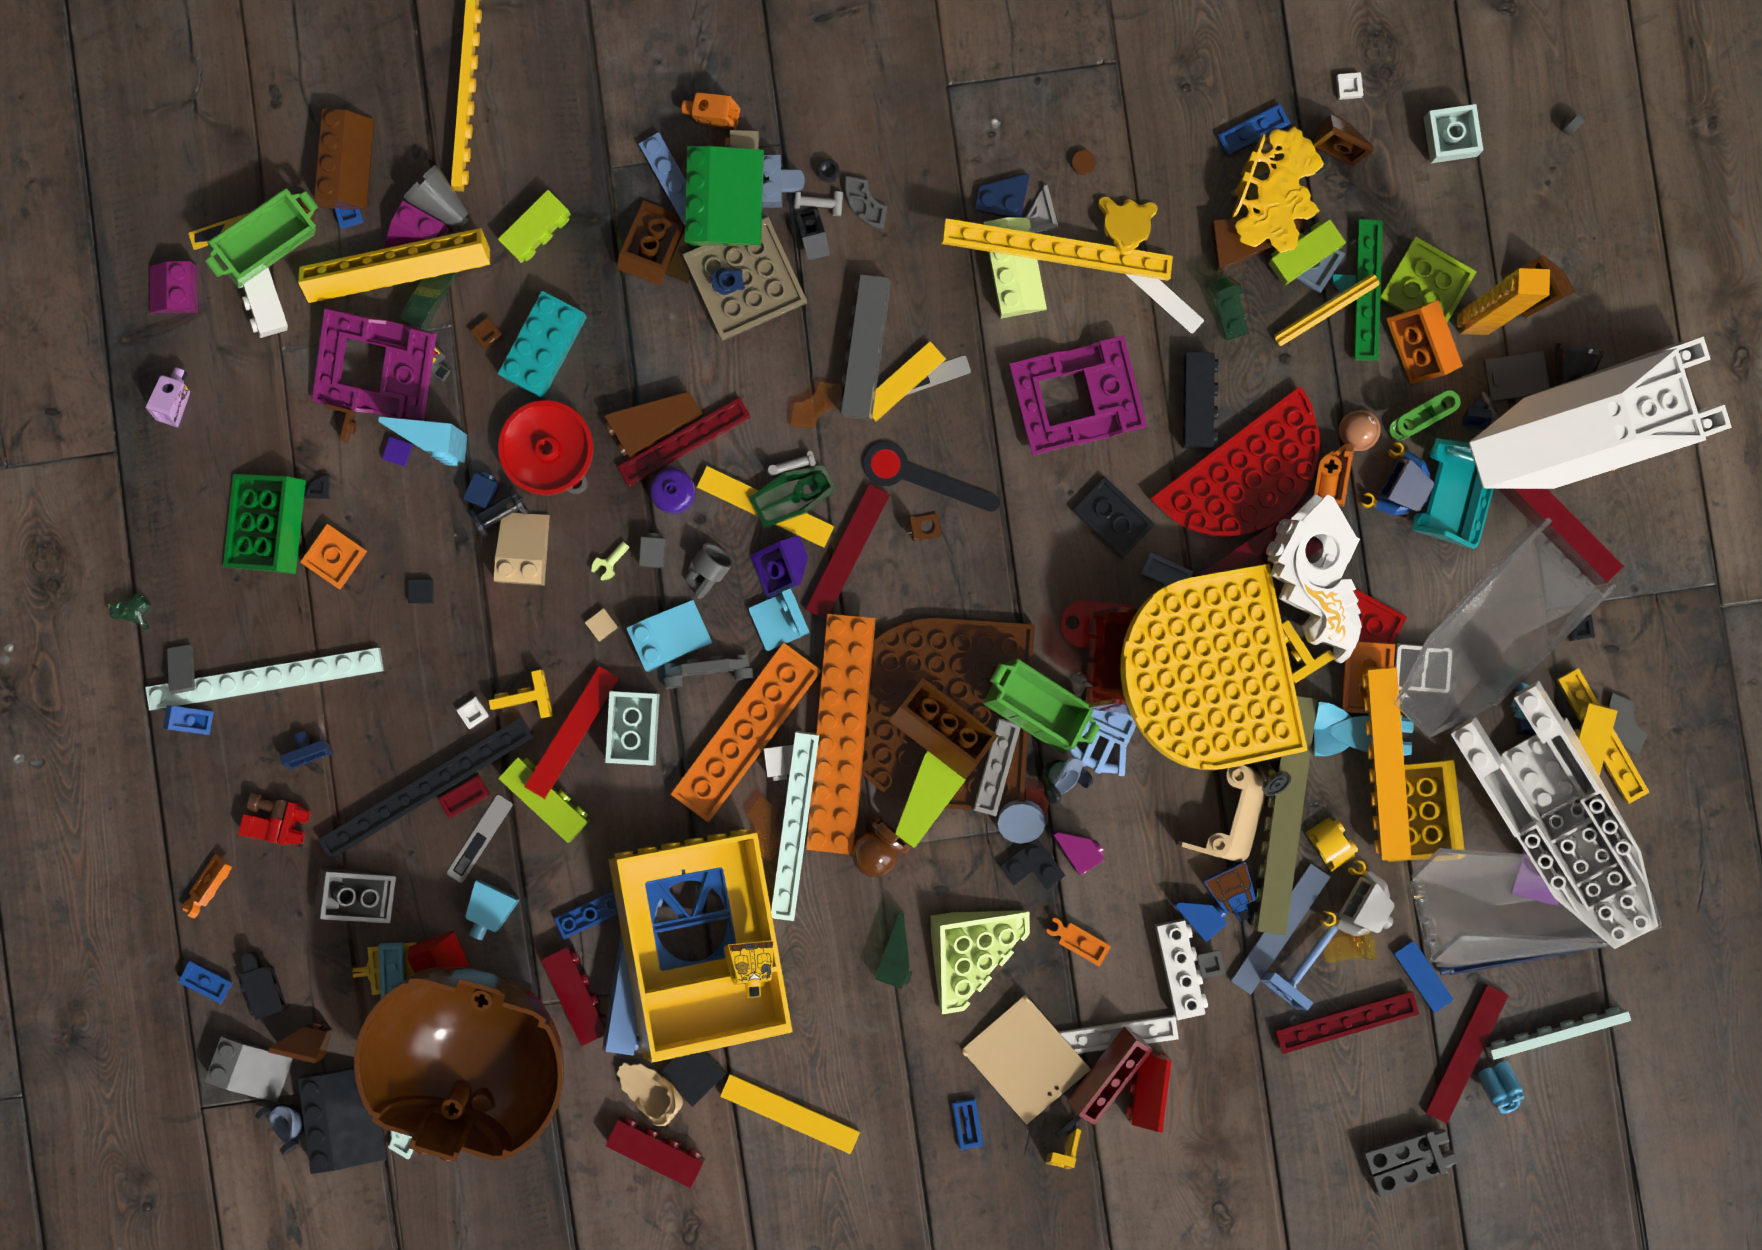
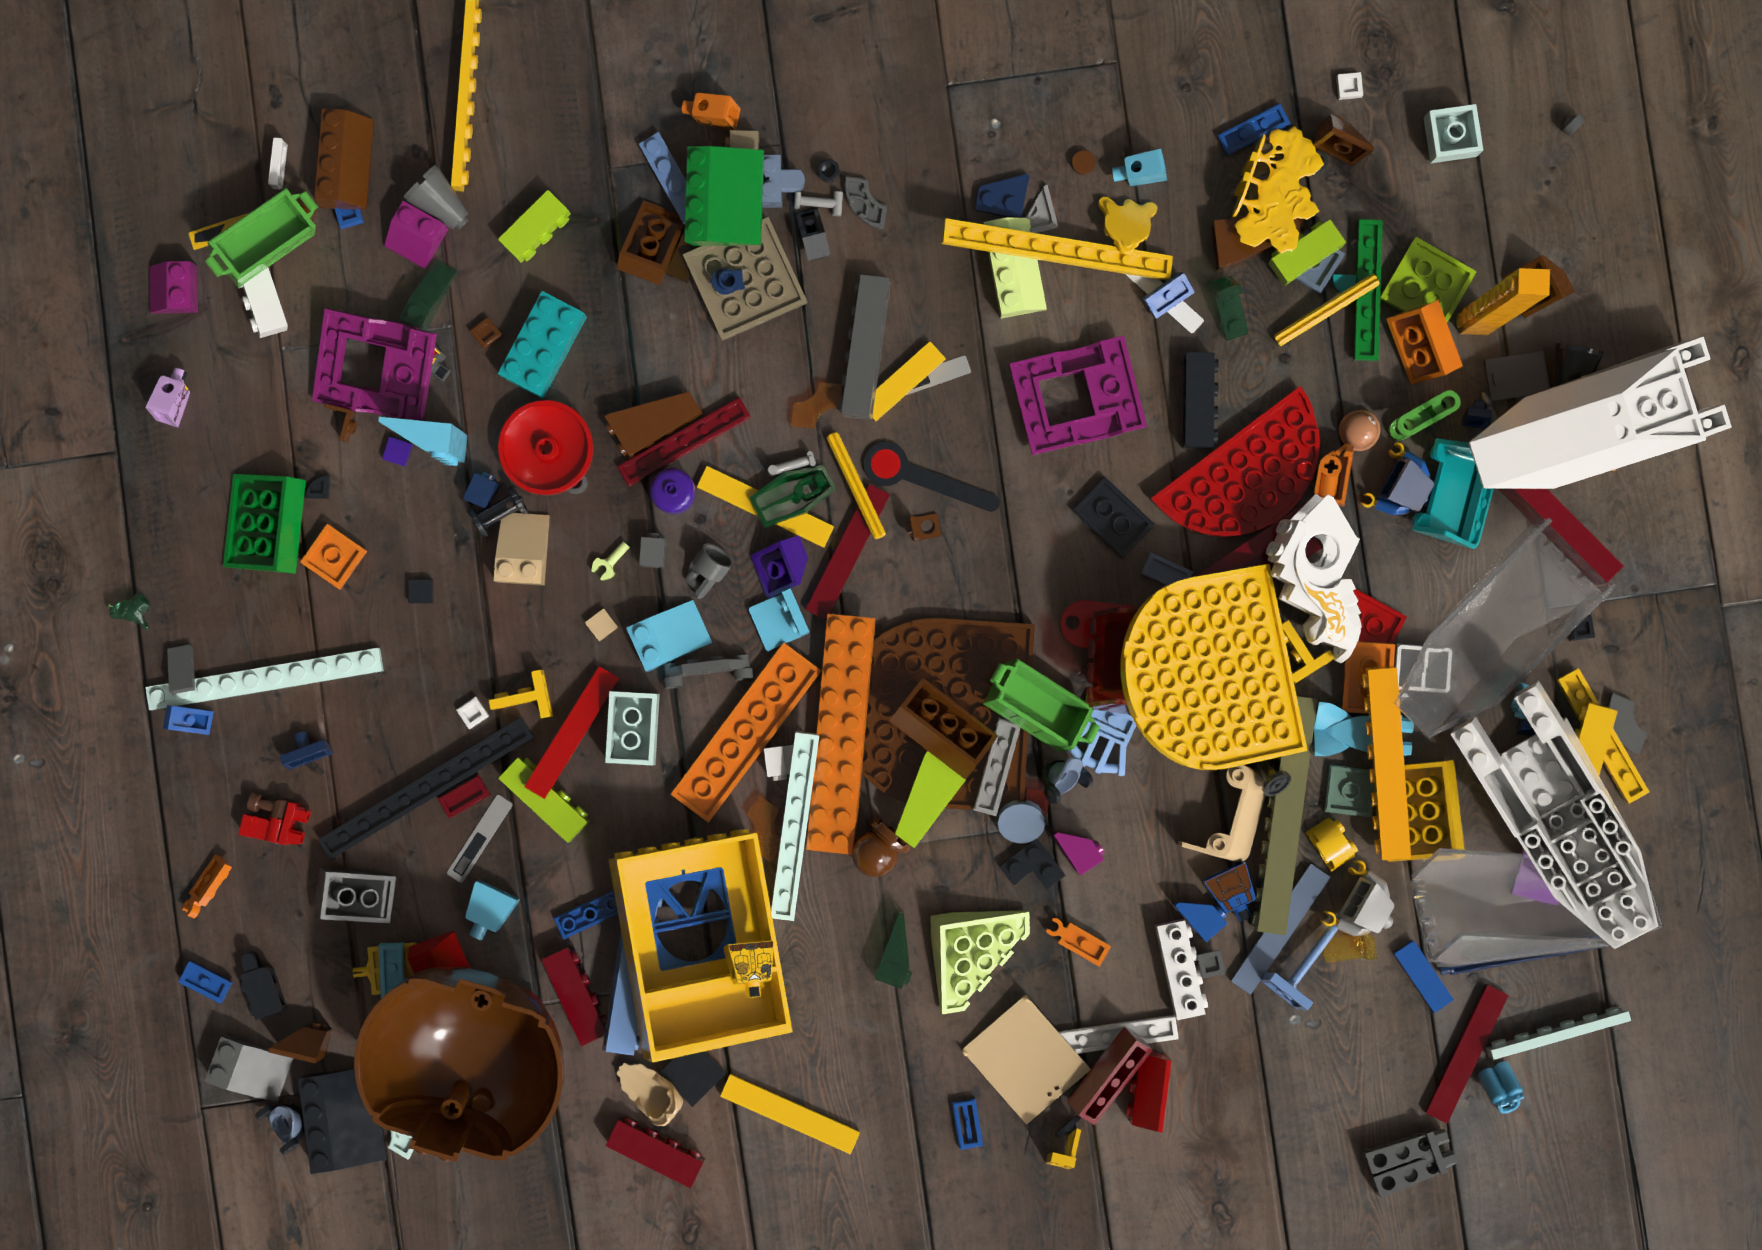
(277, 163): none -> white tile
(394, 265): yellow brick -> none
(856, 485): none -> yellow axle
(1152, 169): none -> medium azure torso
(1168, 295): none -> plate
(1347, 1022): dark red plate -> none
(1348, 791): none -> sand green tile

